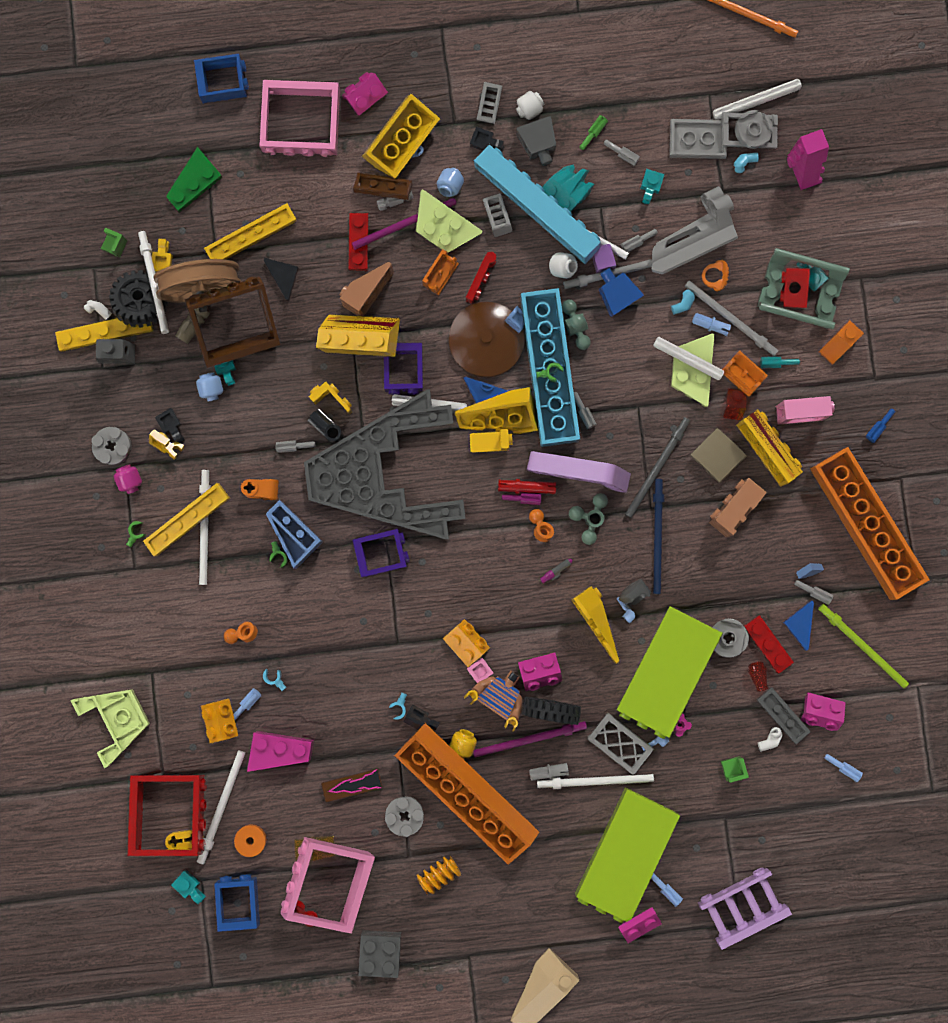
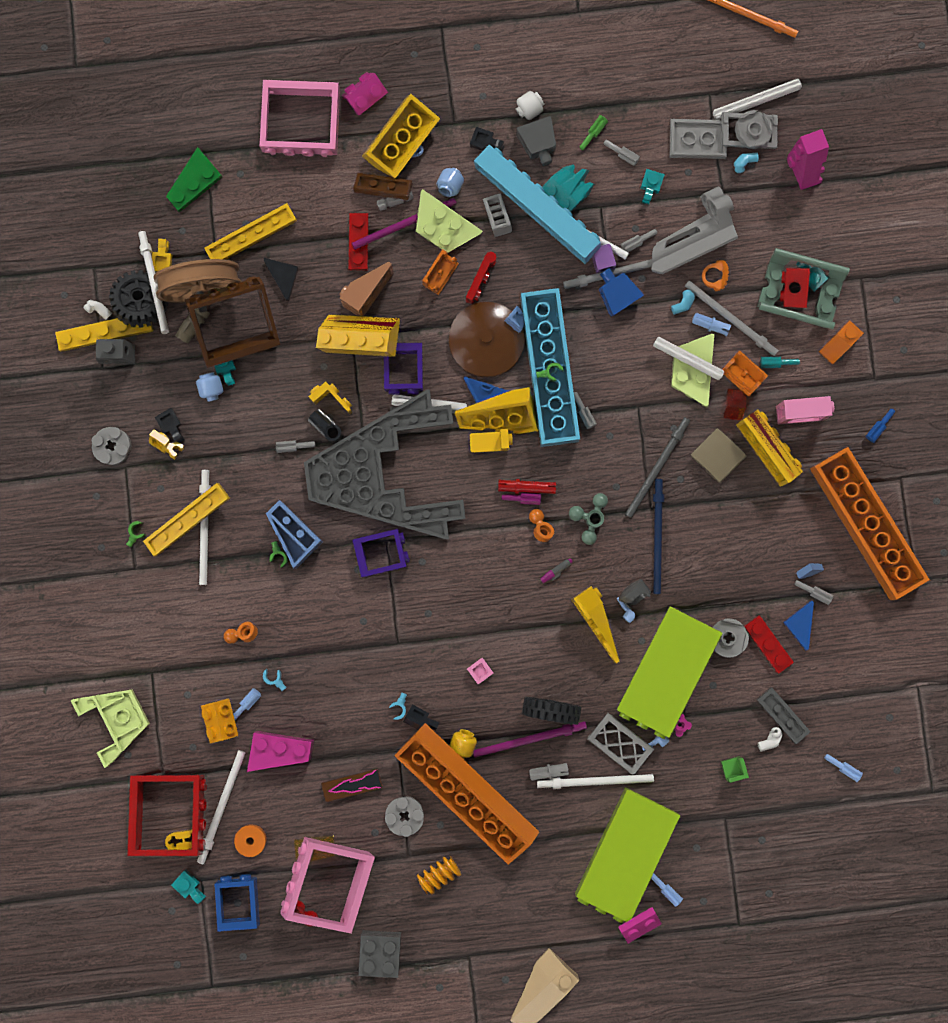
(114, 243): bright green panel -> none
(127, 479): dark pink head -> none
(220, 62): blue window -> none
(264, 489): orange piece -> none
(466, 643): light orange bracket -> none
(492, 87): light grey slope -> none
(499, 697): torso -> none
(540, 672): dark pink bracket -> none
(563, 265): white head -> none
(576, 324): sand green piece -> none
(579, 469): lavender beam -> none
(737, 507): nougat wedge -> none
(758, 675): clear red cone -> none
(761, 920): lavender fence -> none
(823, 712): dark pink bracket -> none
(837, 621): lime bar -> none

